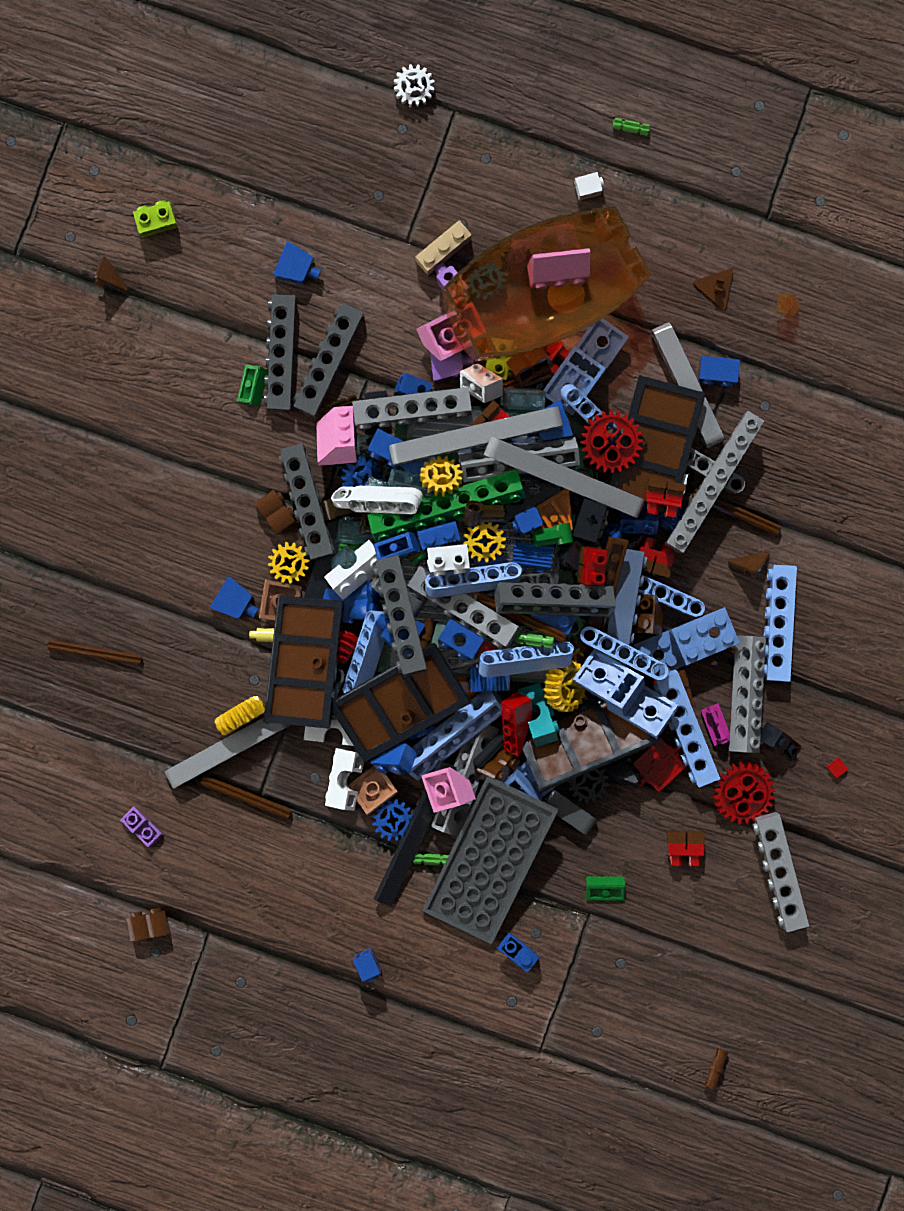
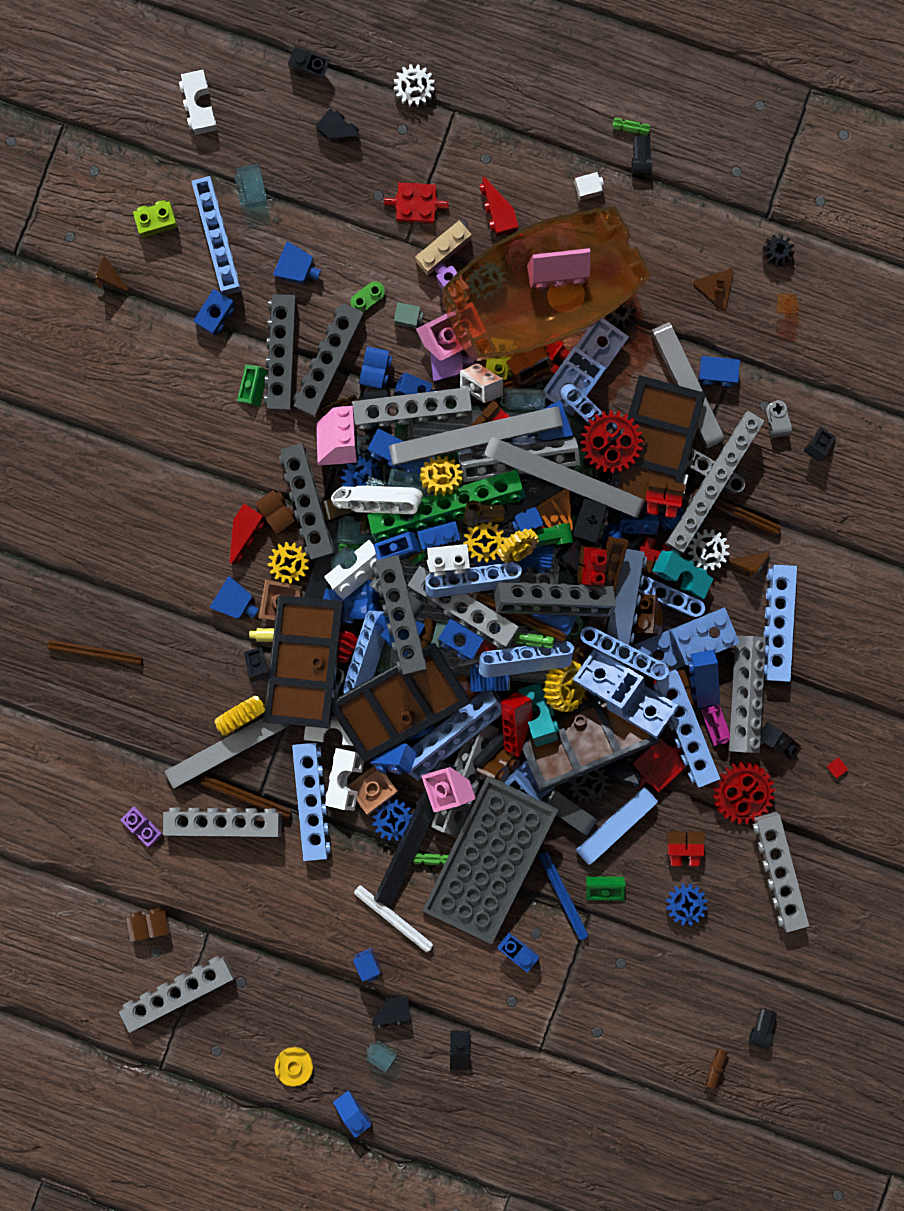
(134, 1020): none -> light grey brick
(173, 827): none -> light grey brick
(195, 85): none -> white arch
(214, 301): none -> blue brick
(216, 235): none -> light blue brick
(244, 527): none -> red slope
(251, 185): none -> clear light blue brick
(256, 664): none -> black slope
(294, 1066): none -> yellow tile
(308, 63): none -> black slope
(311, 851): none -> light blue brick
(336, 129): none -> black slope
(352, 1114): none -> blue slope
(368, 297): none -> bright green plate
(374, 368): none -> blue brick
(380, 1055): none -> clear light blue brick
(393, 919): none -> white axle
(393, 1010): none -> black slope
(408, 315): none -> sand green brick
(416, 203): none -> red plate
(459, 1049): none -> black slope
(501, 212): none -> red slope
(518, 546): none -> yellow gear
(563, 895): none -> blue axle
(616, 825): none -> light blue beam
(627, 316): none -> black gear
(641, 156): none -> black piece
(695, 580): none -> teal arch
(695, 902): none -> blue gear
(697, 543): none -> white gear
(704, 679): none -> blue brick
(762, 1034): none -> black piece
(778, 258): none -> black gear
(779, 421): none -> light grey piece
(820, 444): none -> black slope

